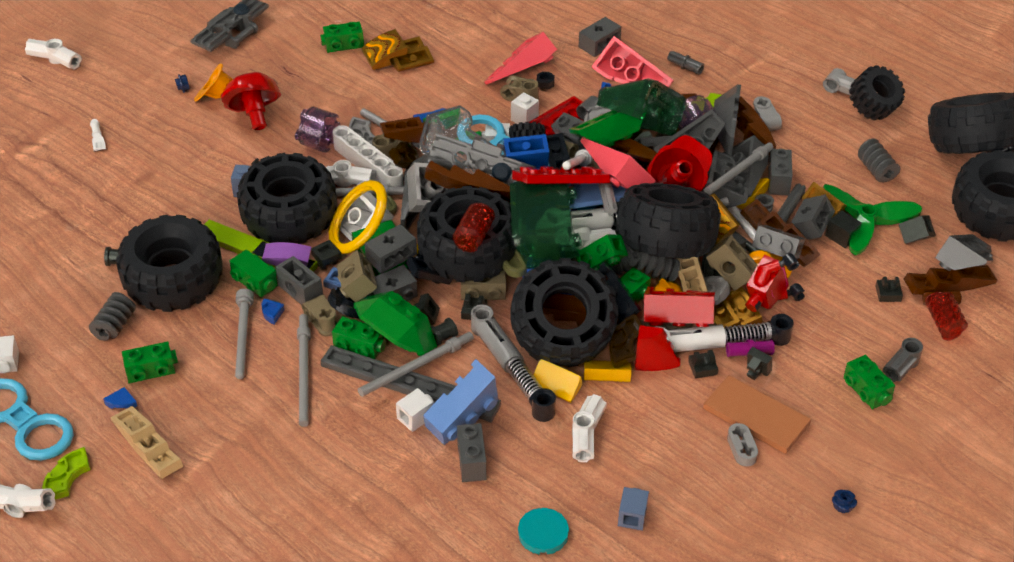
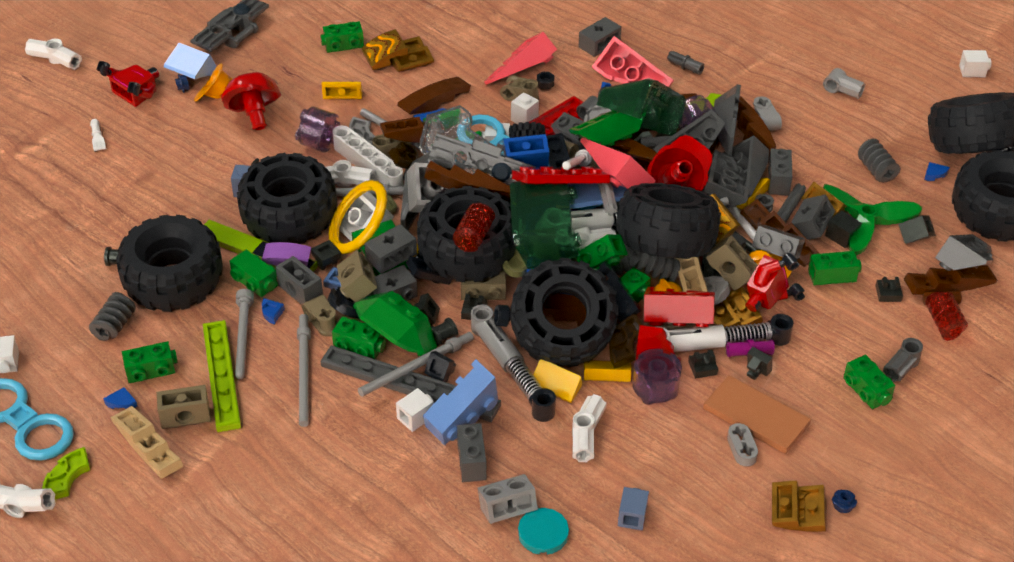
(132, 83): none -> red torso
(183, 406): none -> dark tan brick
(190, 62): none -> light blue slope
(221, 376): none -> lime tile
(342, 90): none -> yellow slope
(431, 96): none -> reddish brown slope
(439, 366): none -> black tile
(502, 315): none -> black tile
(507, 498): none -> light grey brick
(656, 376): none -> brick
(757, 155): light grey bar -> none
(798, 506): none -> pearl gold slope
(834, 268): none -> green brick
(877, 92): black tyre -> none
(936, 171): none -> blue tile
(974, 63): none -> white brick

